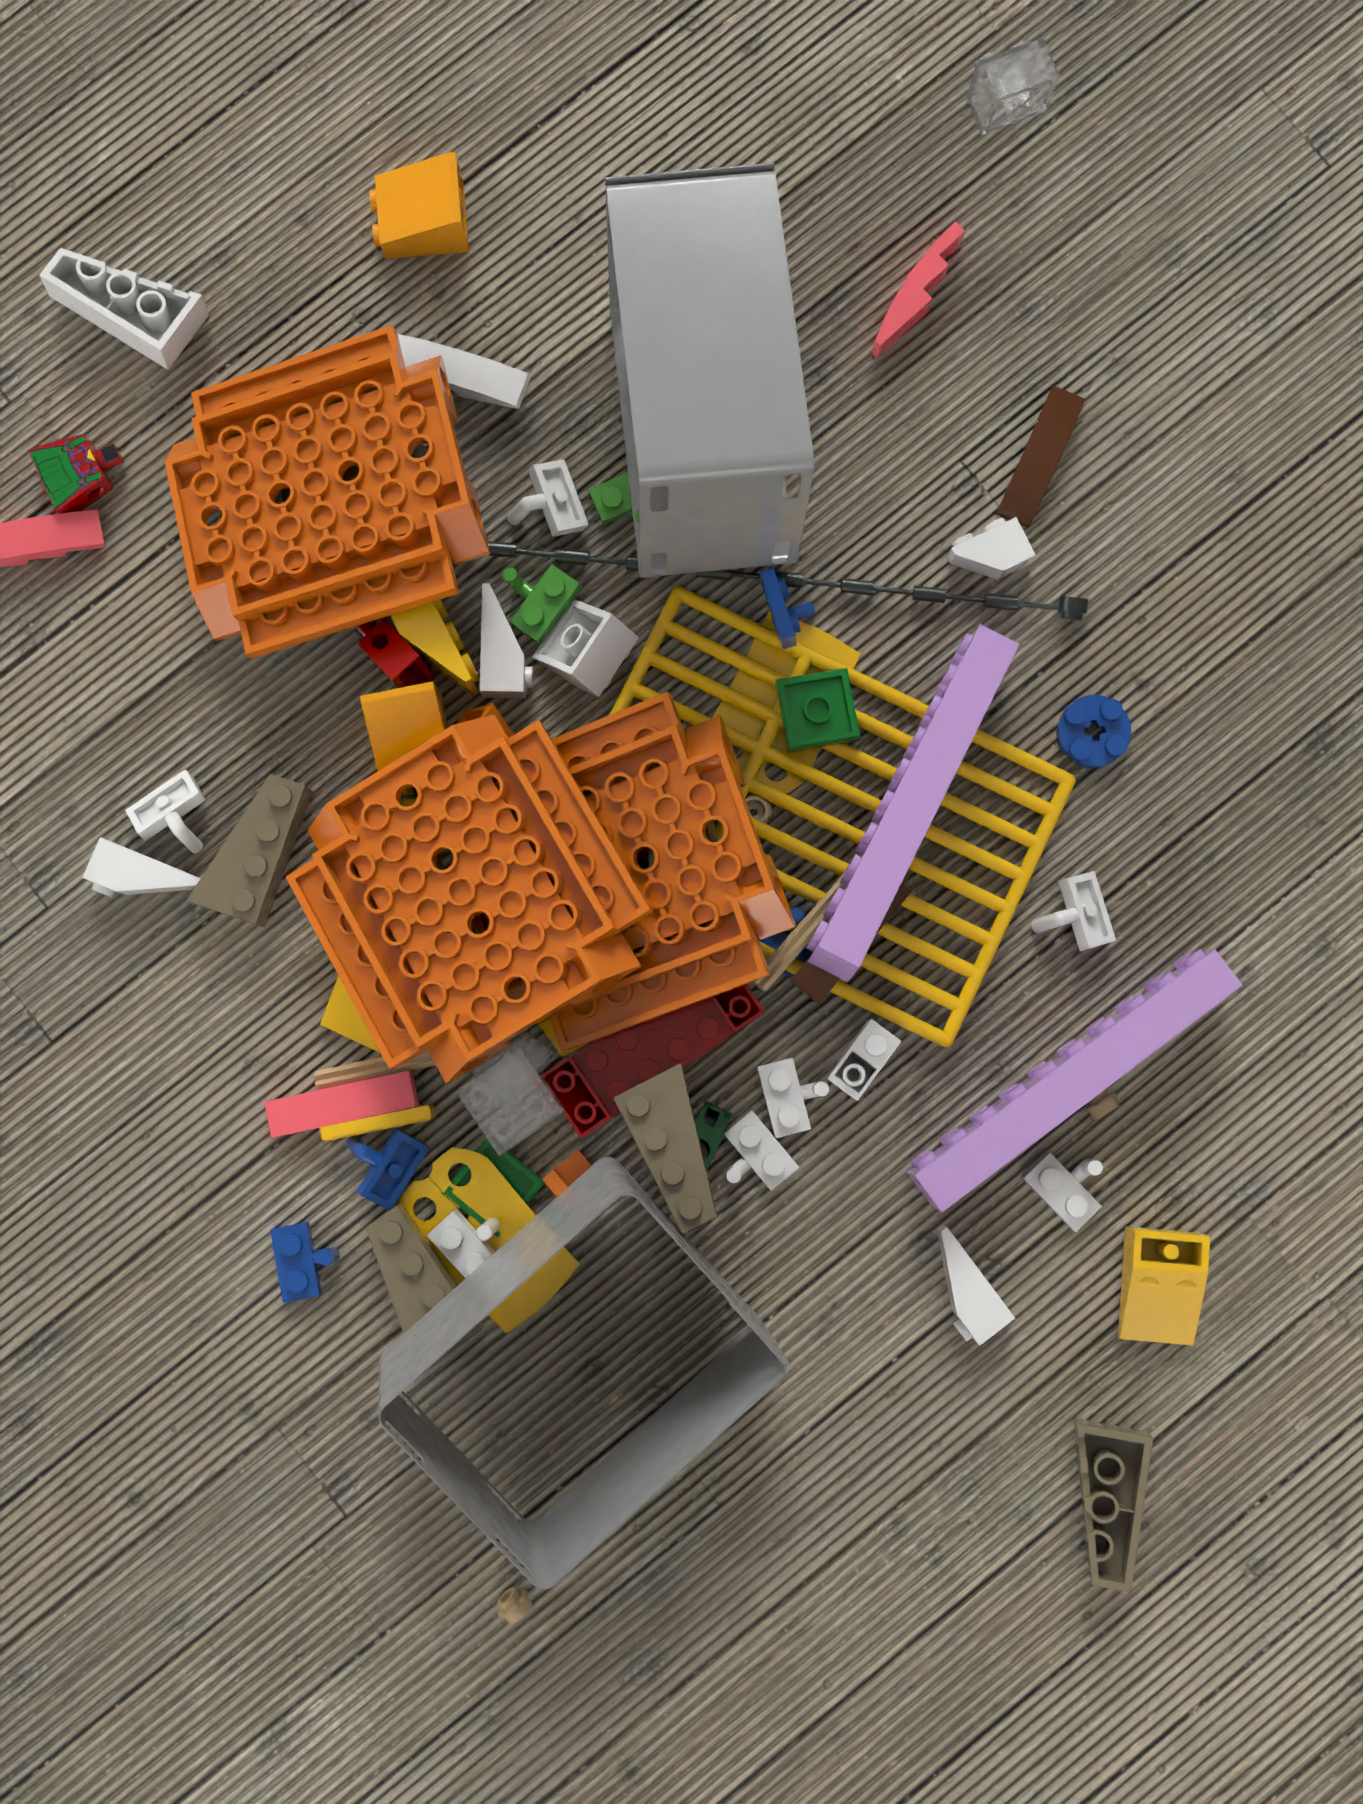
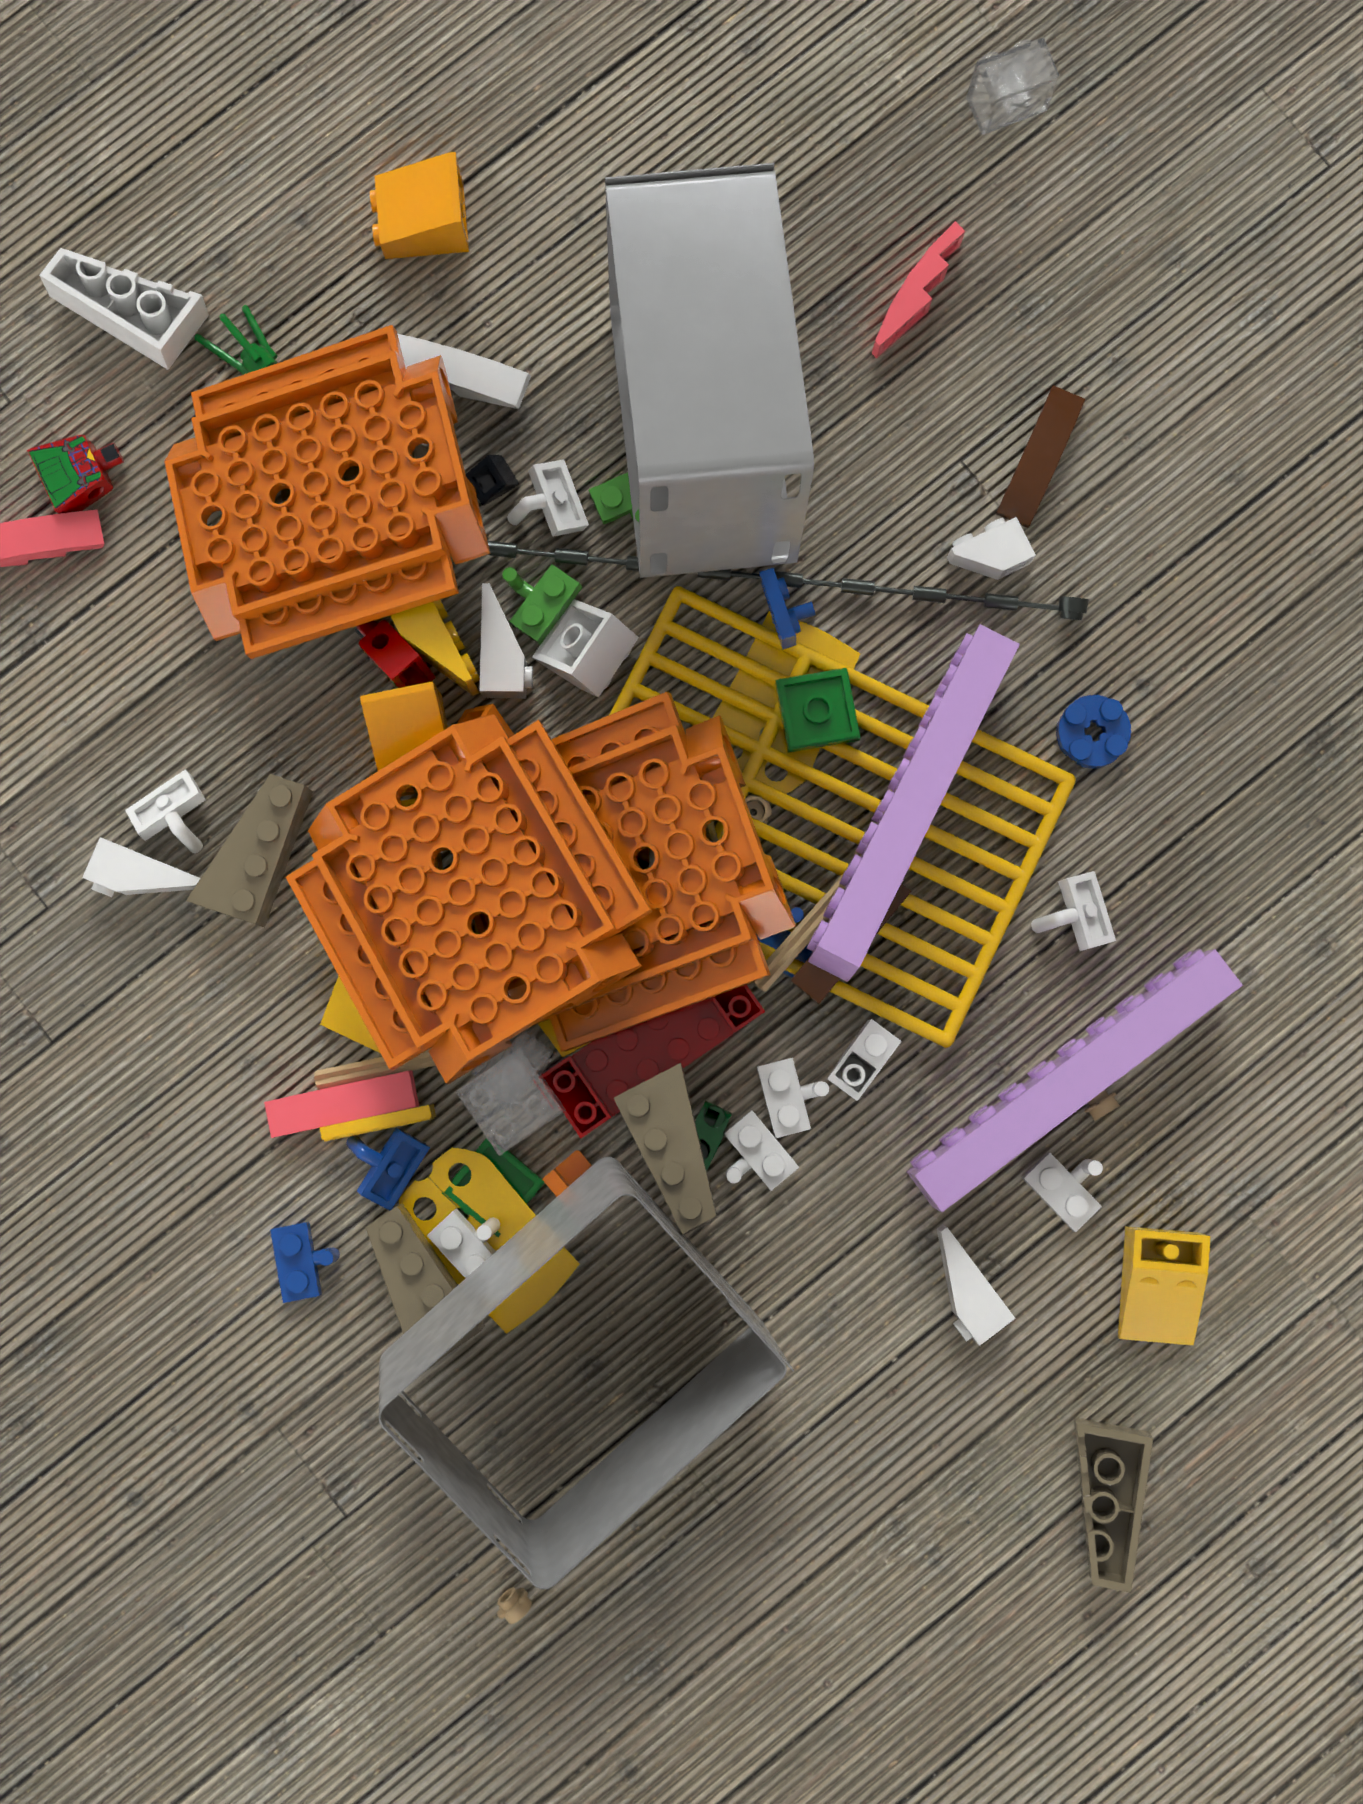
(253, 356): none -> green plant
(491, 478): none -> black slope

